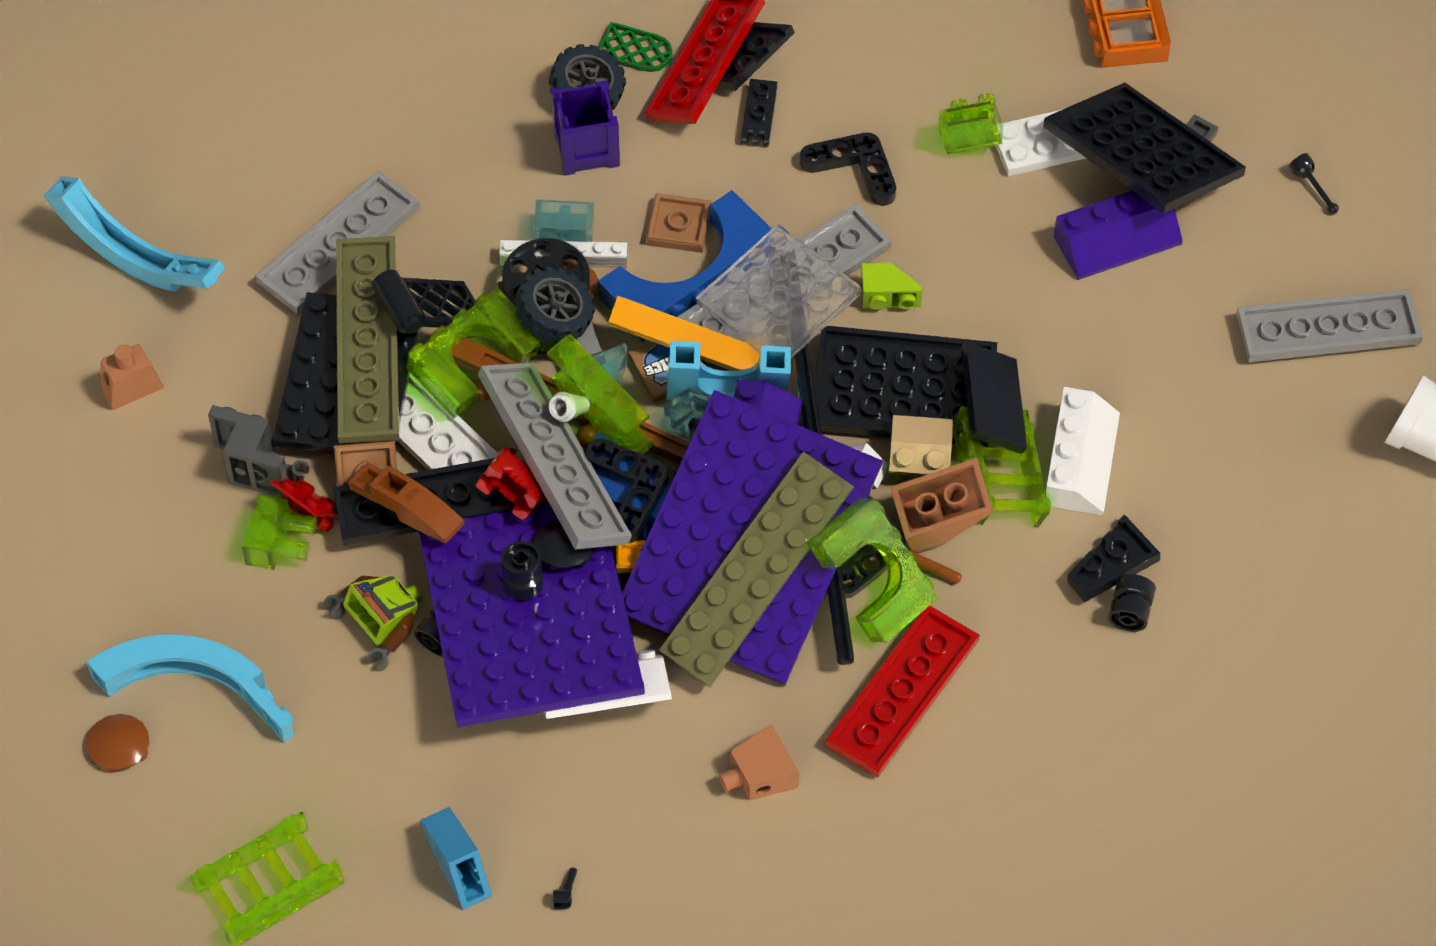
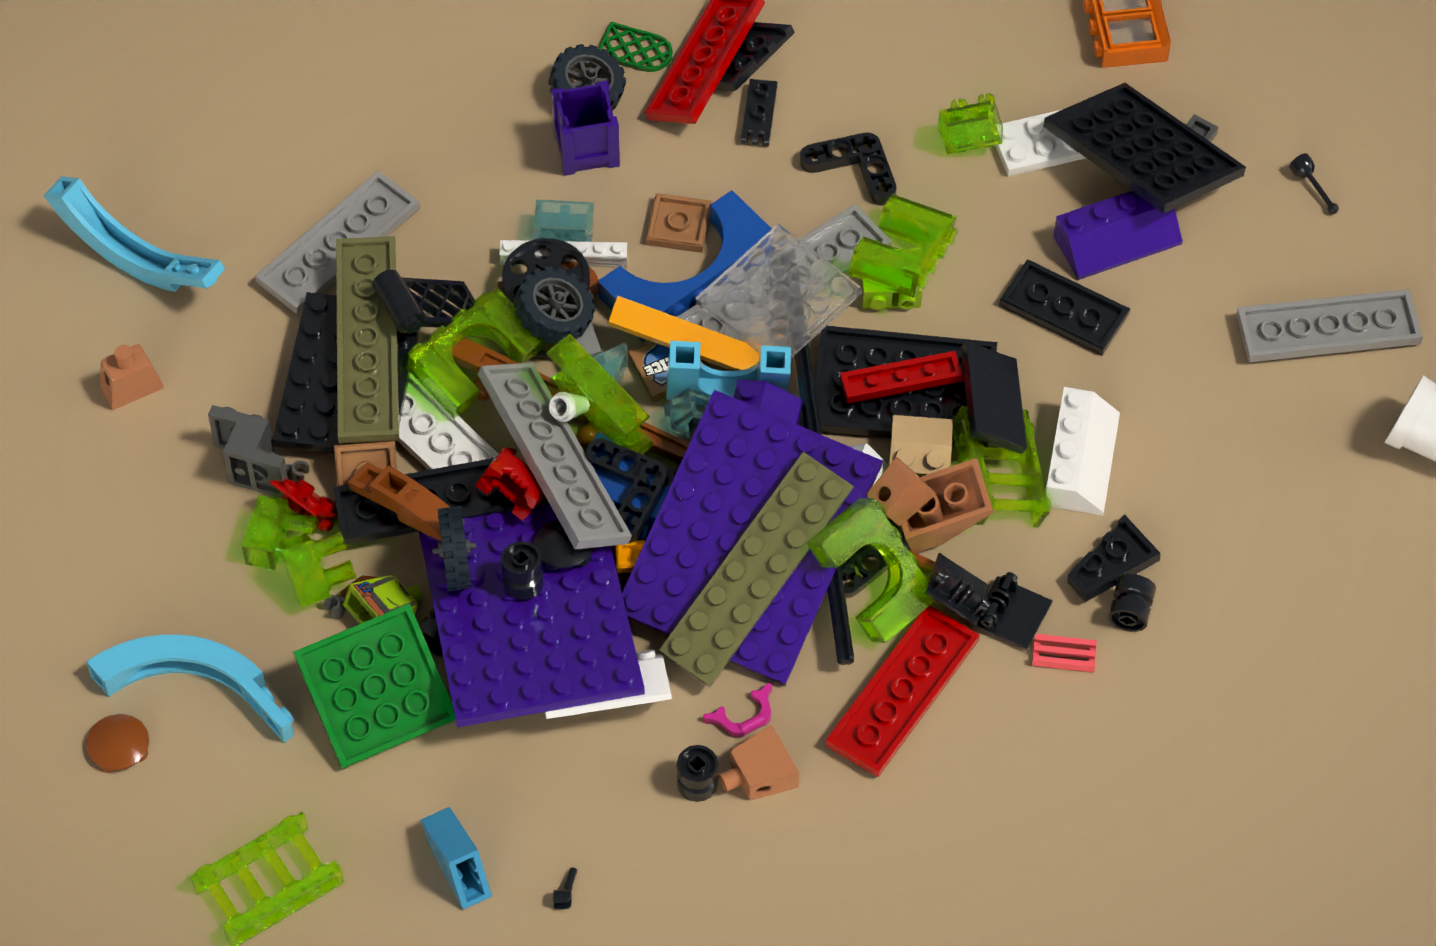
(302, 563): none -> clear neon green brick
(375, 685): none -> green plate
(454, 548): none -> black wheel
(697, 773): none -> black wheel
(741, 729): none -> dark pink helmet
(900, 492): none -> nougat torso
(901, 377): none -> red plate
(905, 268): none -> clear neon green arch
(958, 589): none -> black hinge
(1013, 611): none -> black hinge
(1064, 307): none -> black tile
(1065, 648): none -> coral tile

